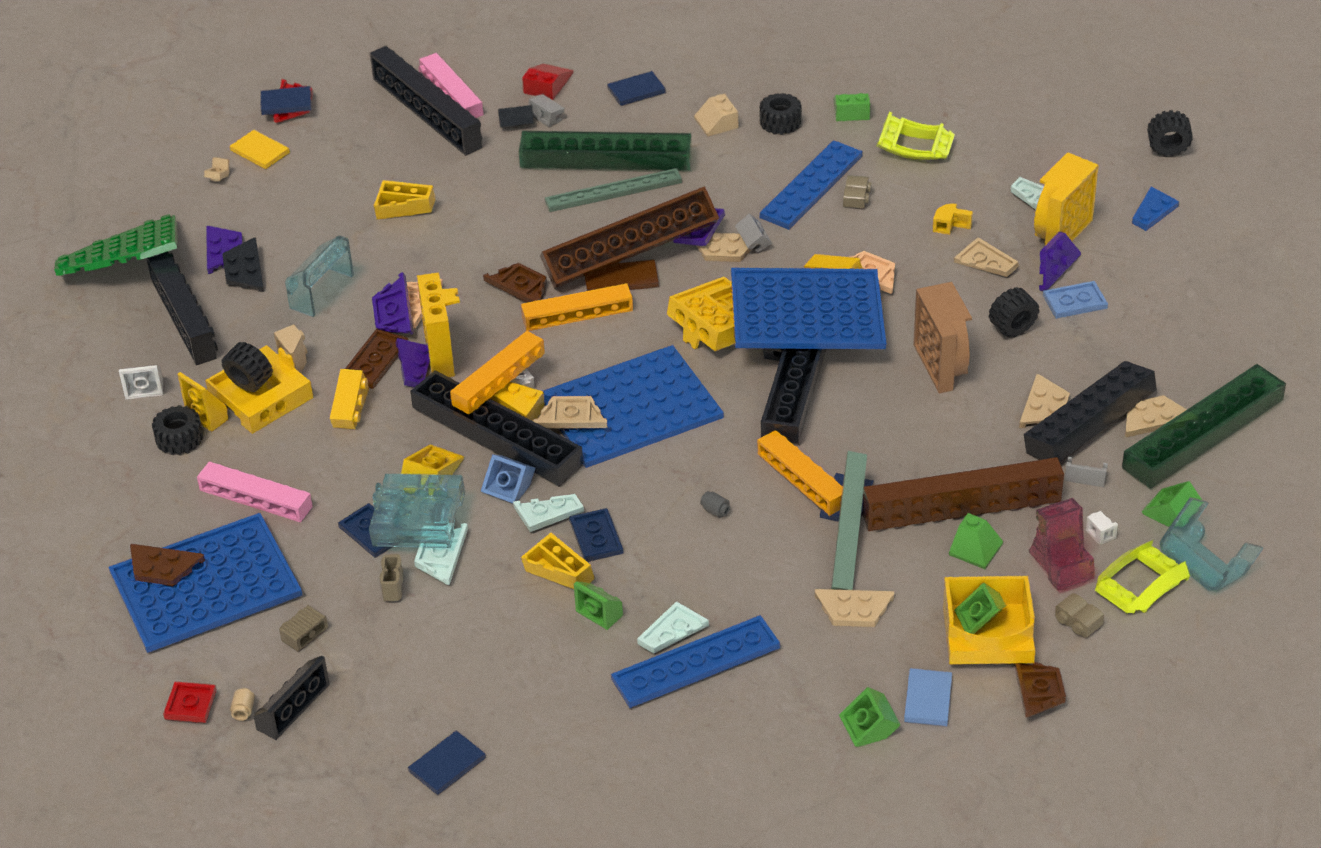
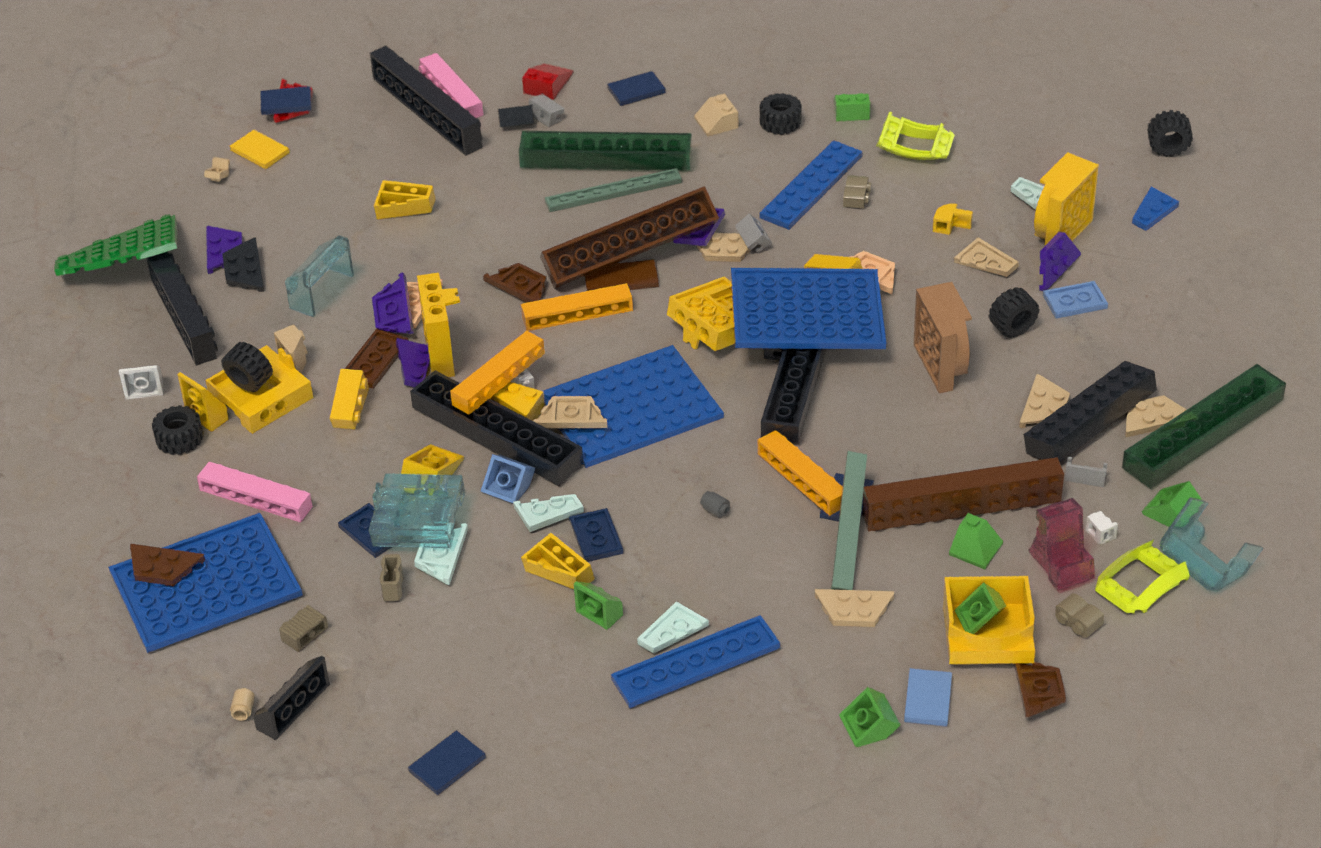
(190, 702): red plate -> none

